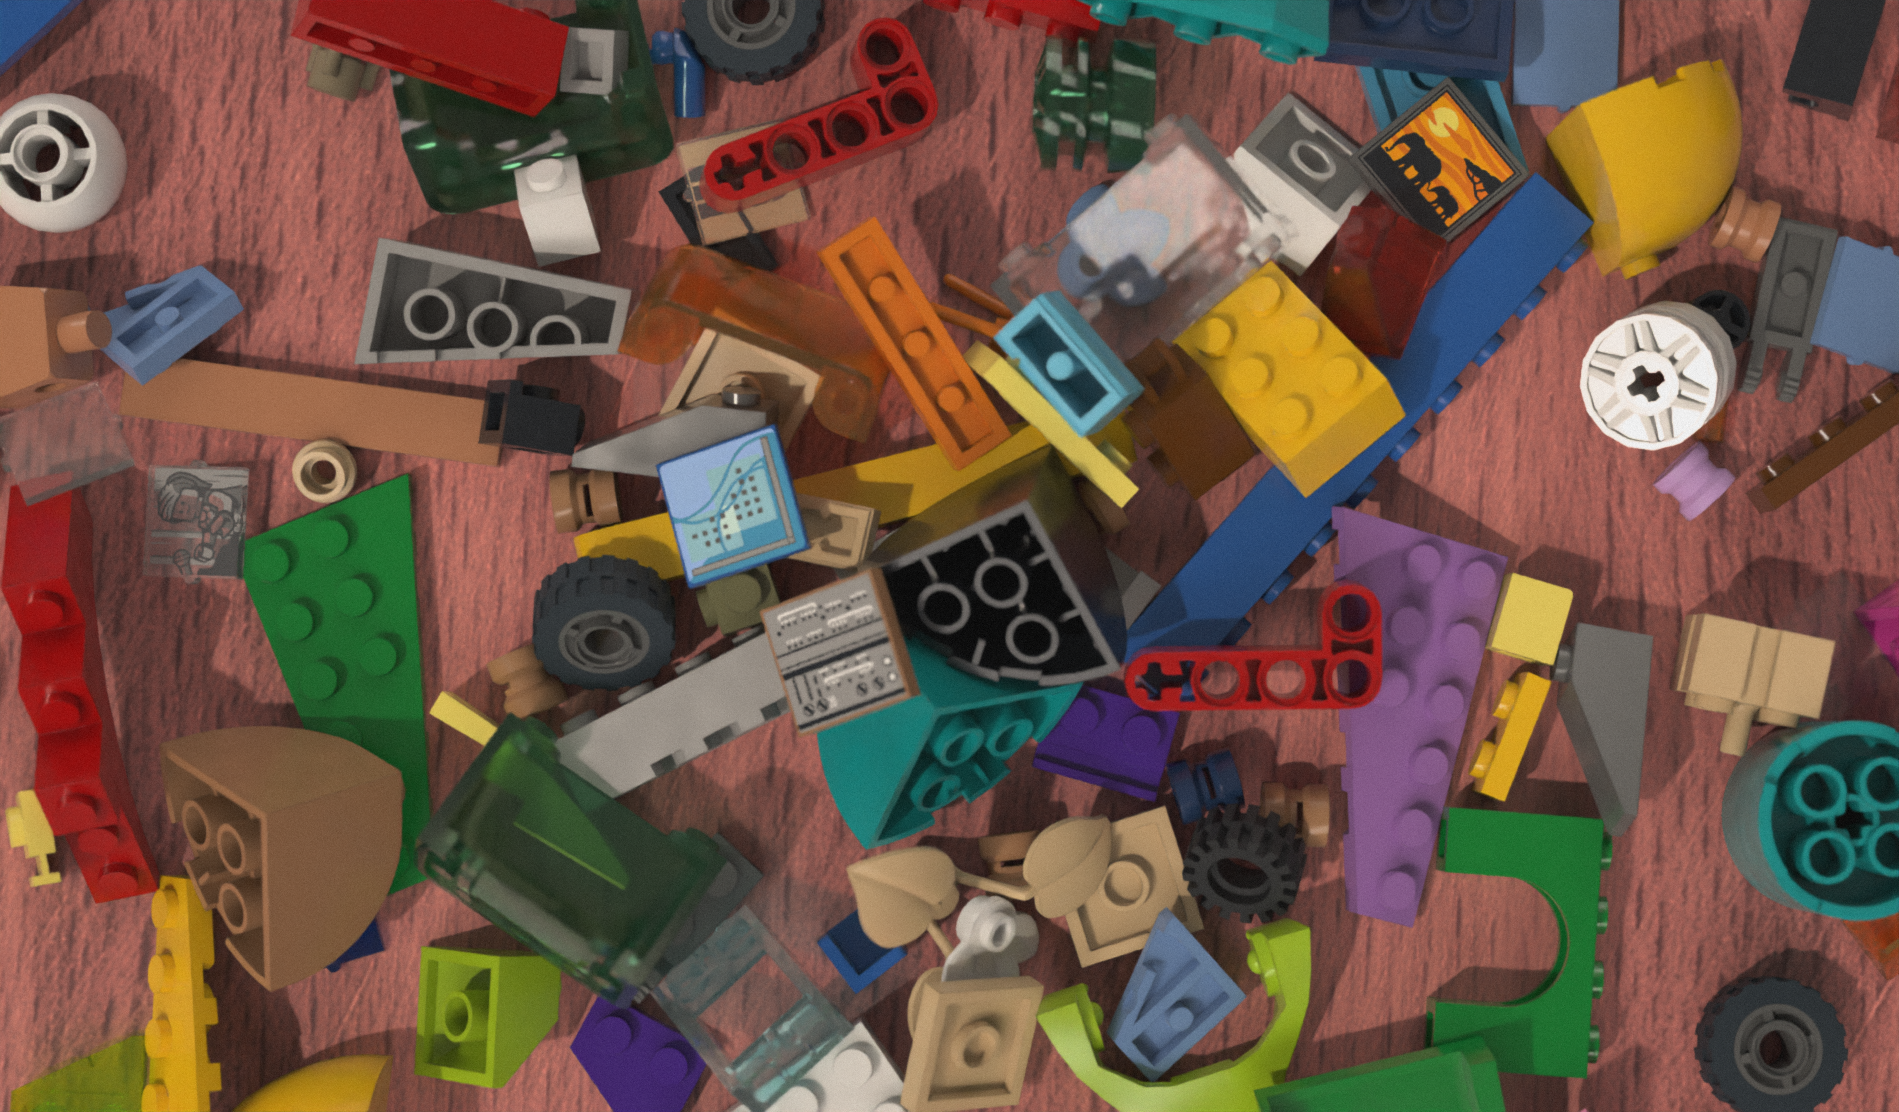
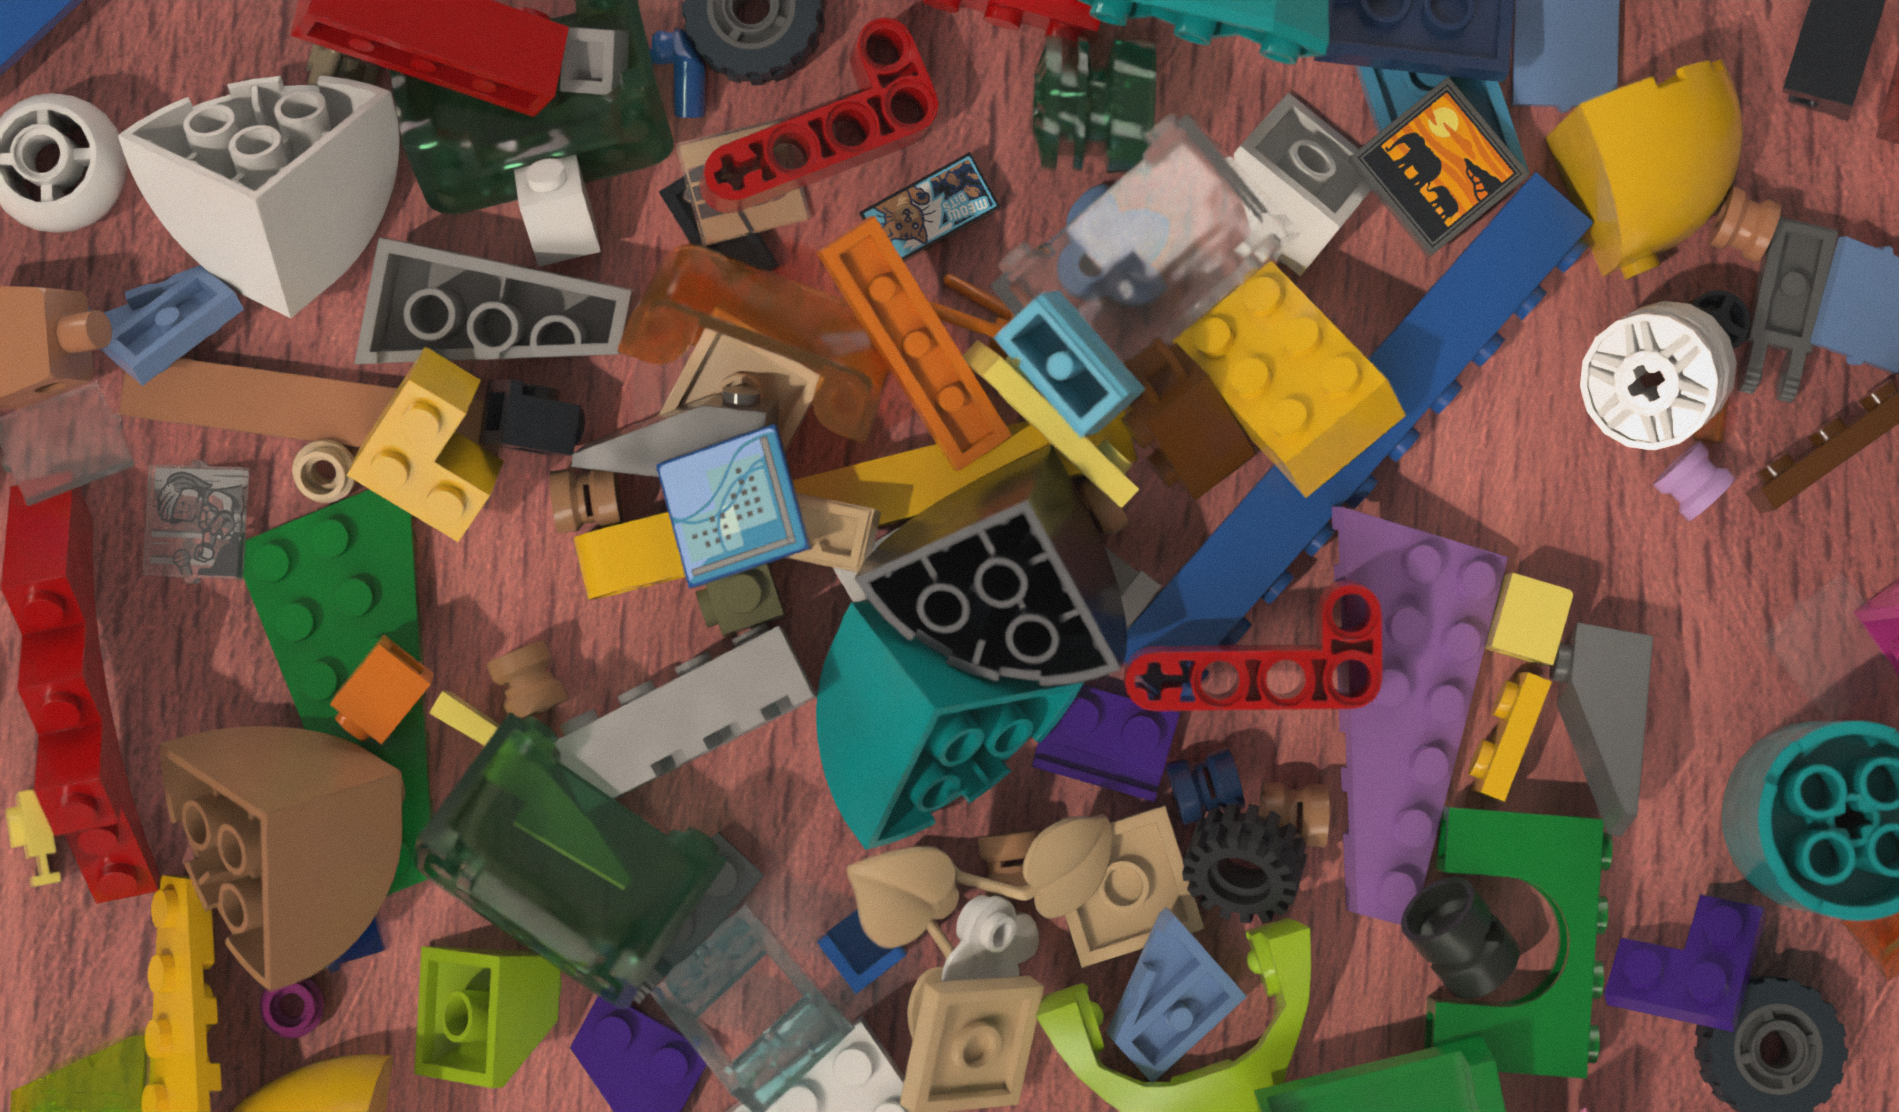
(271, 181): none -> white brick
(293, 1026): none -> magenta plate
(380, 691): none -> orange brick
(418, 455): none -> yellow brick
(604, 623): black wheel -> none
(840, 652): tile -> none
(935, 207): none -> tile
(1379, 279): clear red slope -> none
(1460, 937): none -> pearl dark grey wheel
(1693, 984): none -> dark purple plate
(1750, 674): tan brick -> none

